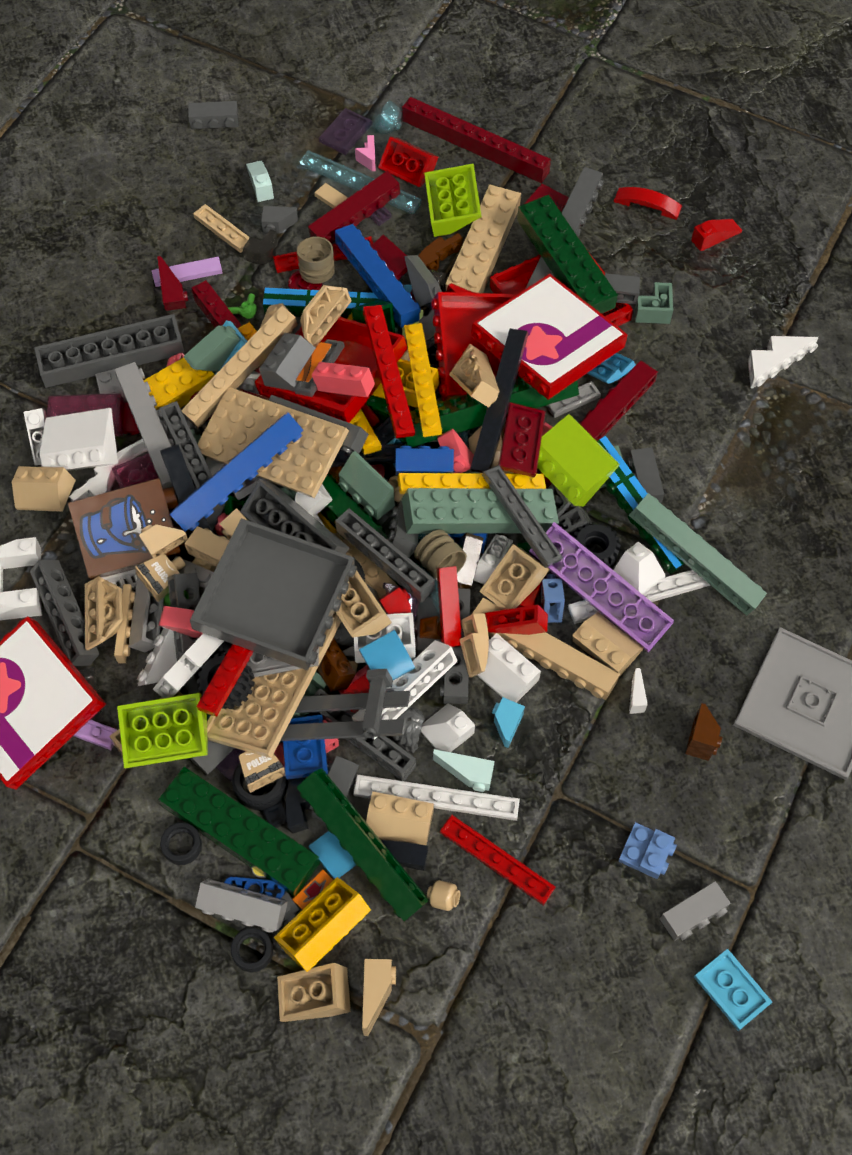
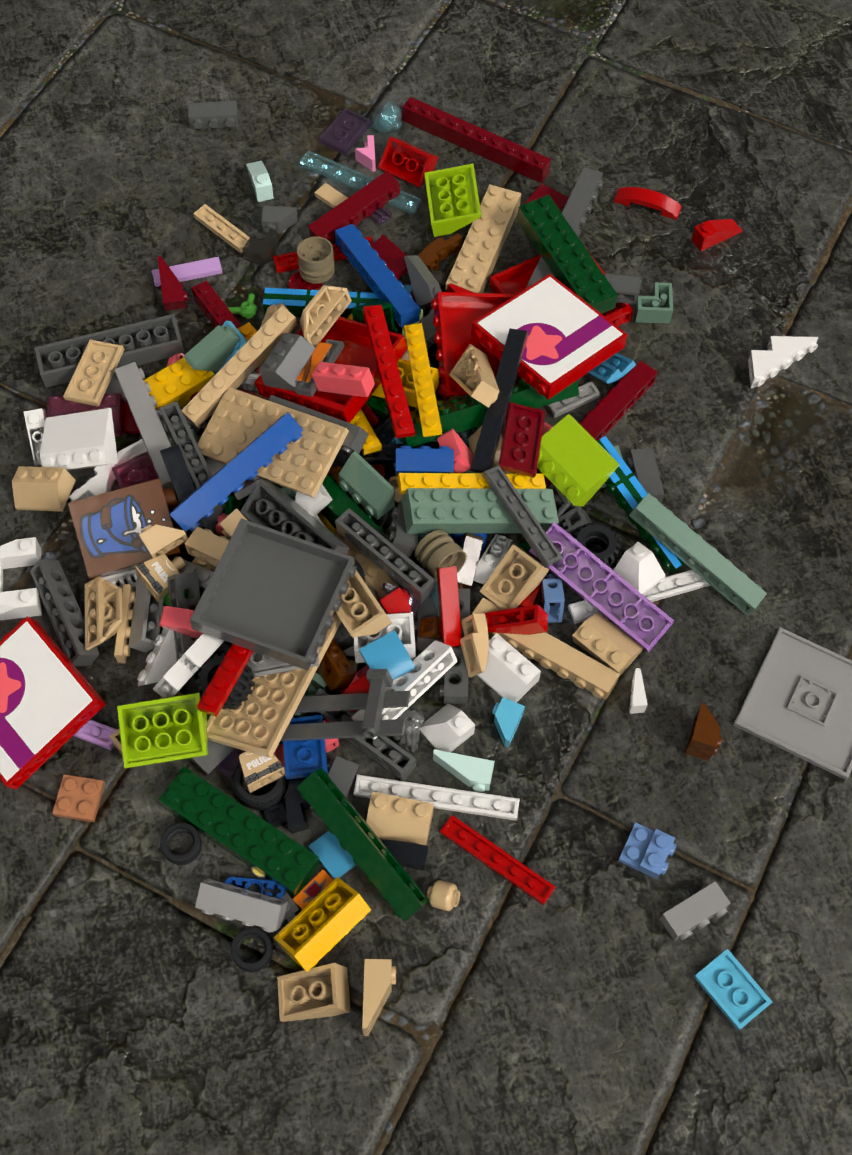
(78, 798): none -> nougat plate
(93, 373): none -> tan tile

